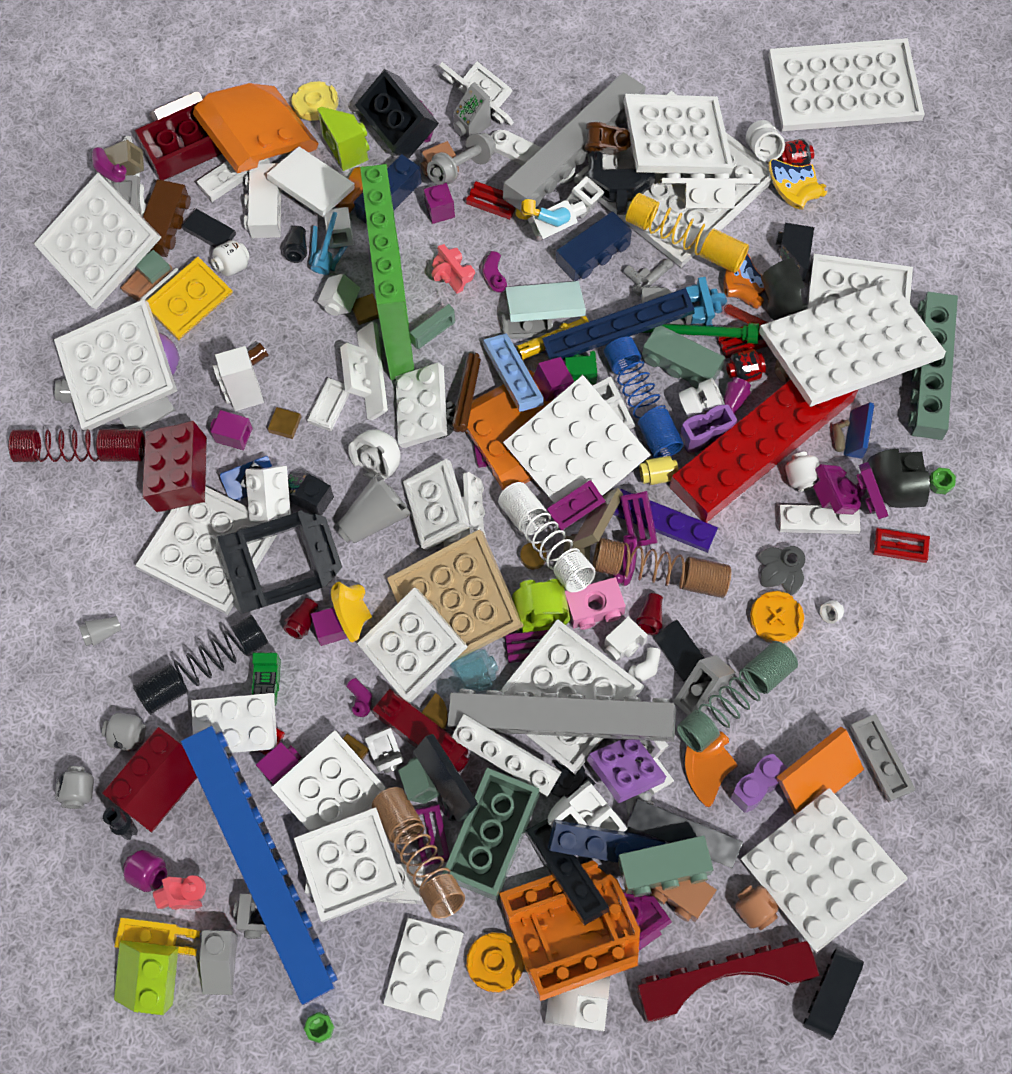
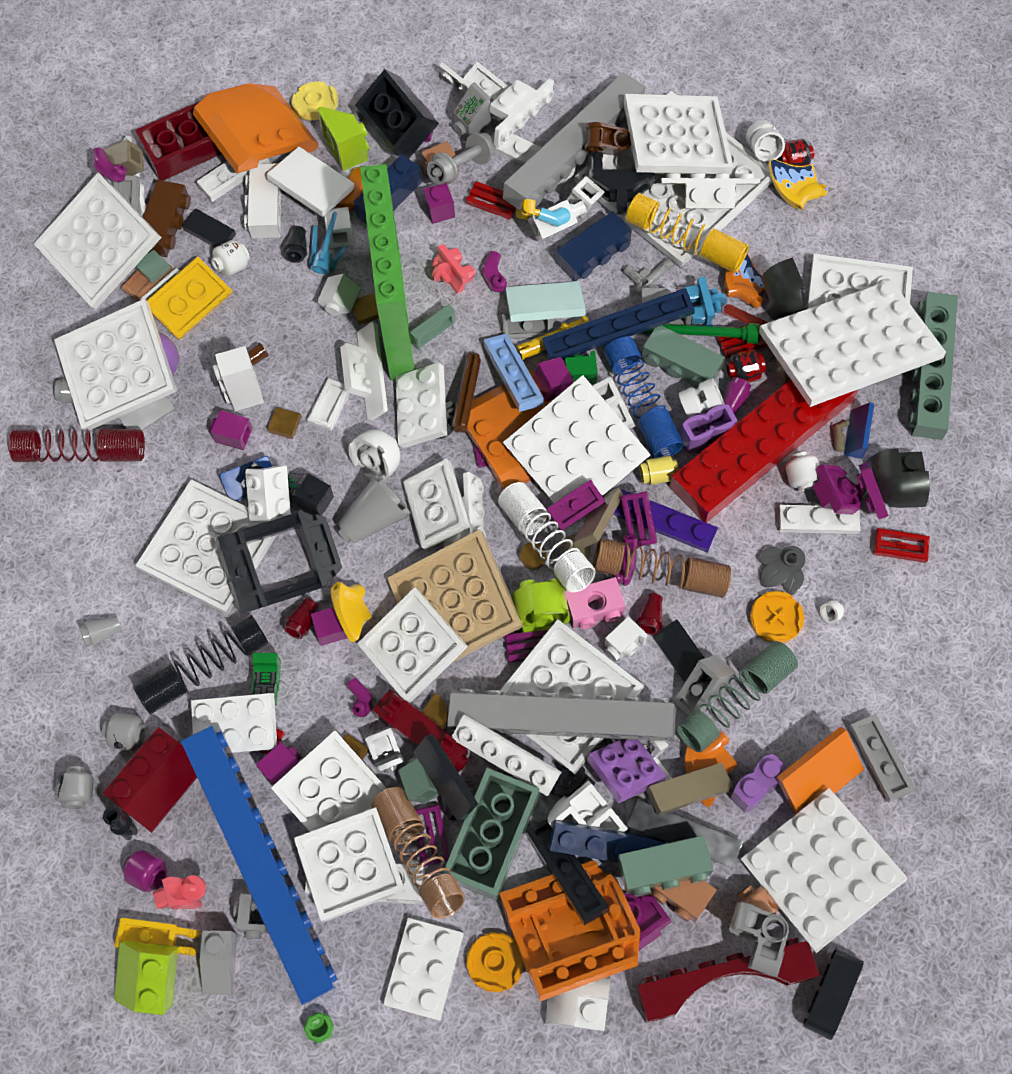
(174, 466): dark red brick -> none
(175, 106): tile -> none
(477, 671): clear light blue brick -> none
(517, 106): none -> white bracket
(647, 668): white arm -> none
(689, 788): none -> dark tan tile
(751, 923): none -> light grey piece
(796, 243): black slope -> none
(845, 84): white plate -> none
(942, 480): bright green tile -> none

